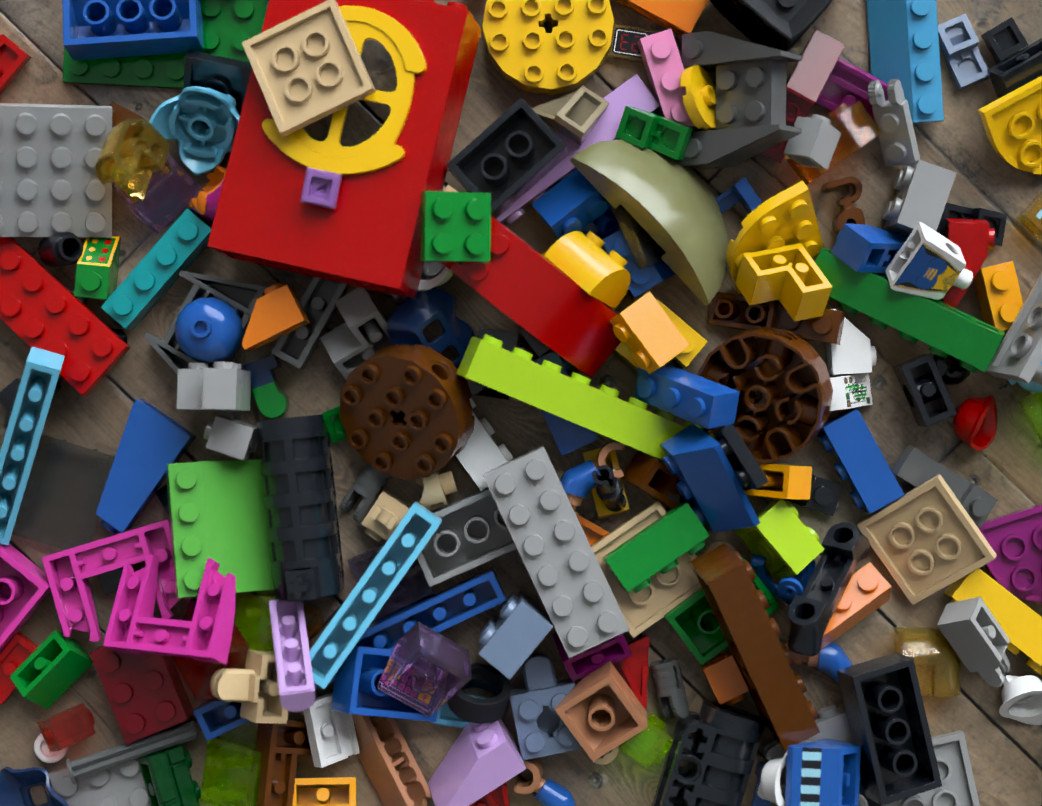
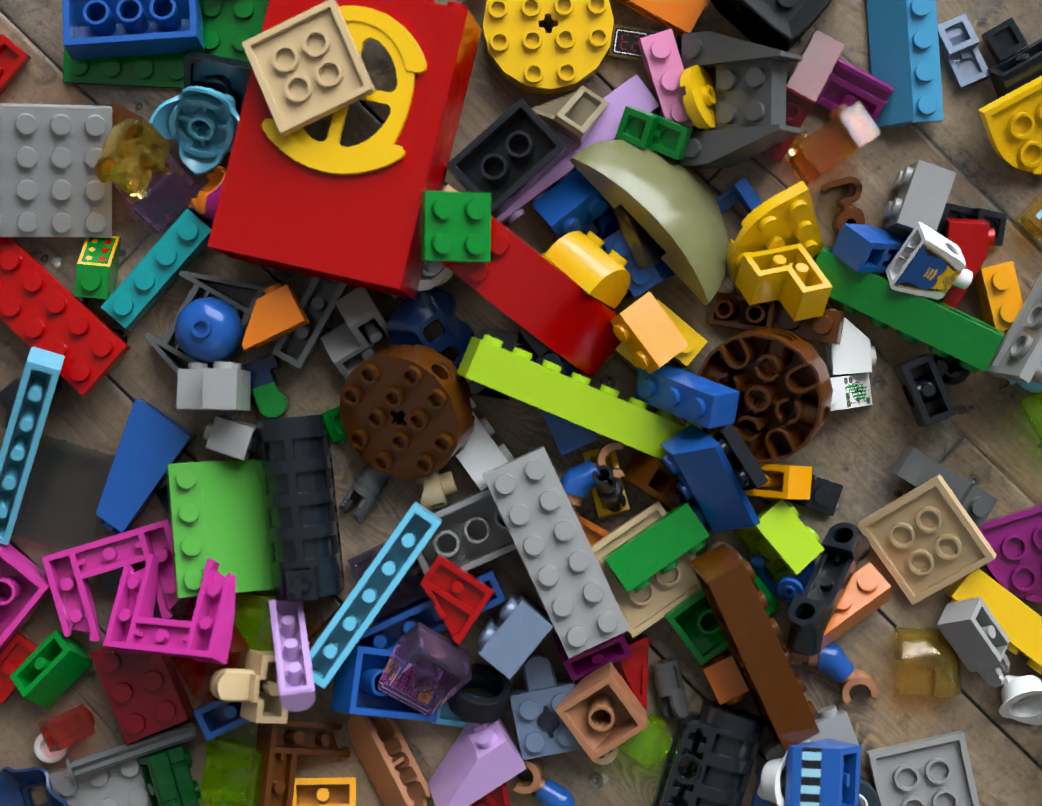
(60, 249): black brick -> none
(321, 188): medium lavender tile -> none
(329, 732): white plate -> none
(385, 516): tan brick -> none
(455, 595): none -> red wing
(815, 143): light grey brick -> none
(859, 461): blue brick -> none
(891, 727): black brick -> none
(895, 123): light grey hinge -> none
(976, 422): red helmet -> none

